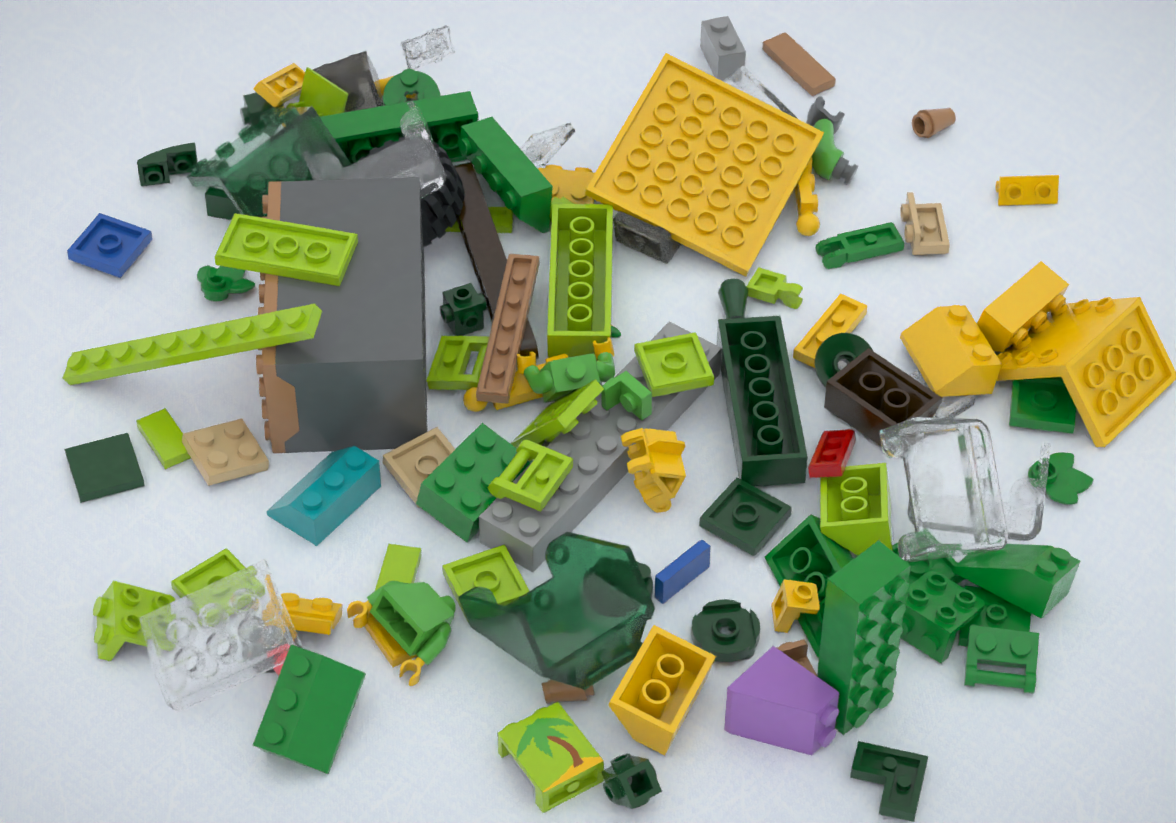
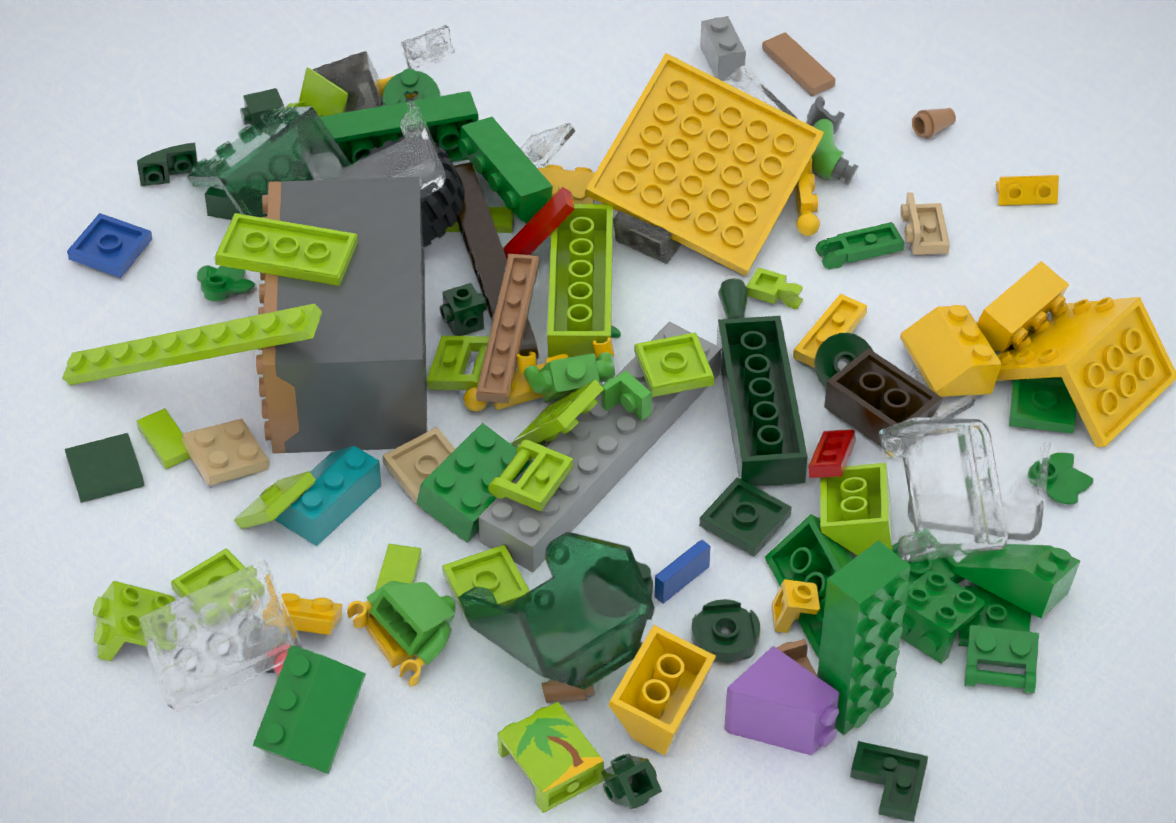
(275, 500): none -> lime plate
(281, 85): yellow tile -> none
(541, 225): none -> red tile
(661, 465): yellow piece -> none

